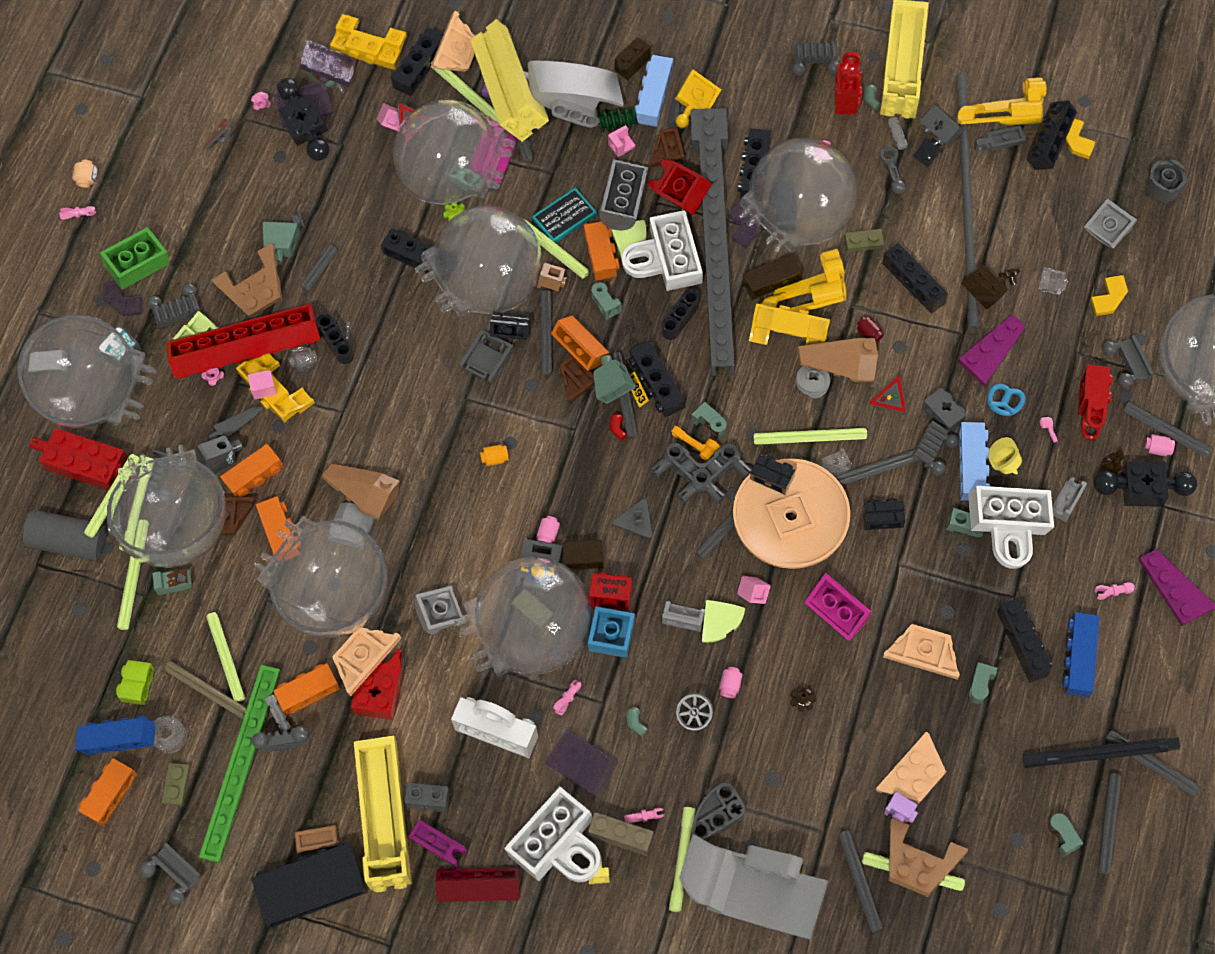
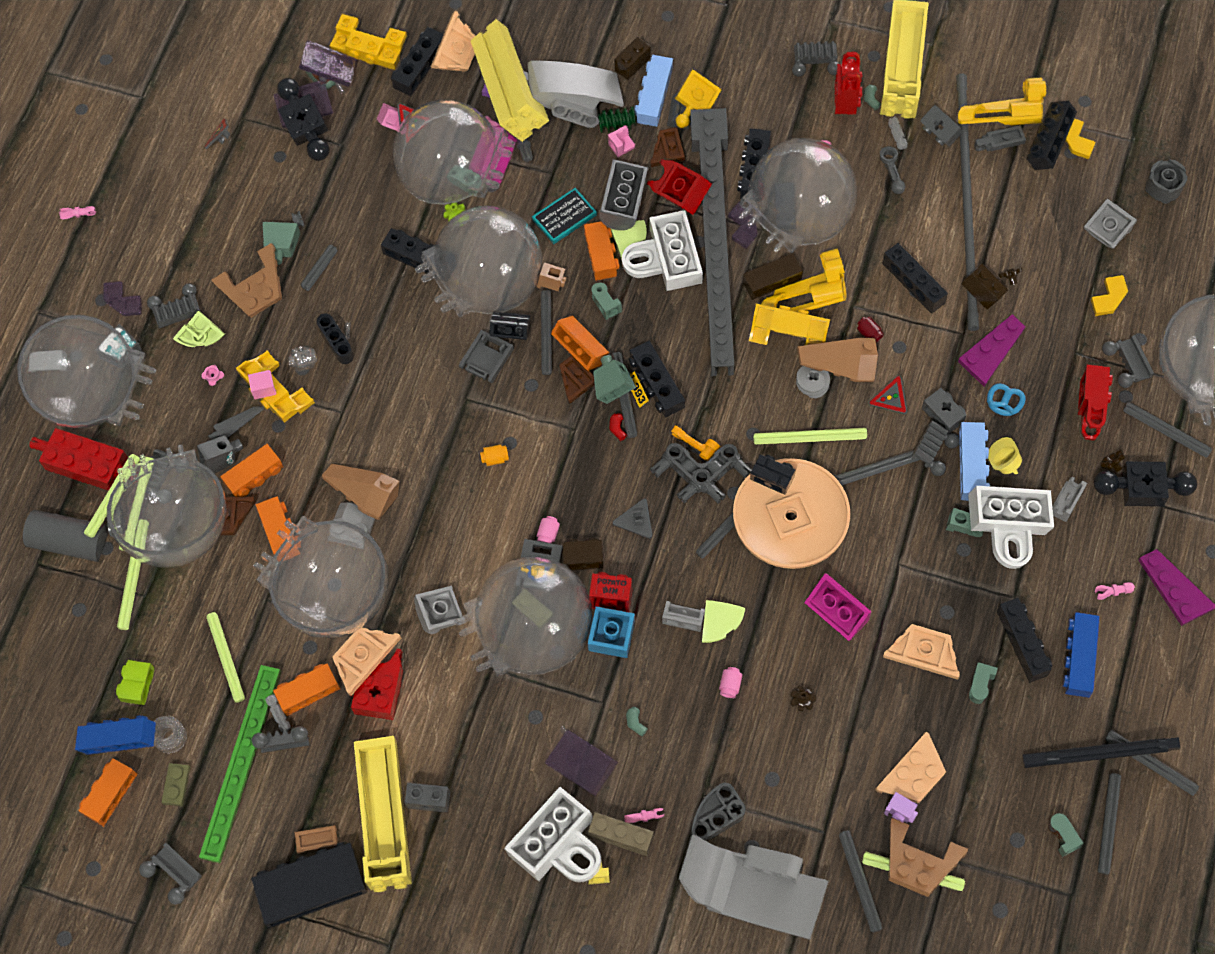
(84, 173): light nougat head -> none
(134, 258): bright green brick -> none
(172, 581): sand green leg -> none
(205, 689): dark tan axle -> none
(242, 341): red brick -> none
(260, 100): bright pink plate -> none
(436, 842): magenta plate -> none
(467, 92): yellowish green axle -> none
(477, 884): dark red panel -> none
(495, 726): white brick -> none
(559, 253): yellowish green axle -> none
(562, 704): bright pink piece -> none
(677, 893): yellowish green piece -> none
(680, 322): black beam -> none
(694, 711): light grey wheel -> none
(710, 419): sand green leg -> none
(753, 589): bright pink panel -> none
(843, 463): clear brick -> none
(864, 240): olive plate -> none
(883, 514): black brick -> none
(927, 152): black bracket -> none
(1047, 422): bright pink hand -> none
(1052, 281): clear brick -> none
(1159, 445): bright pink brick -> none

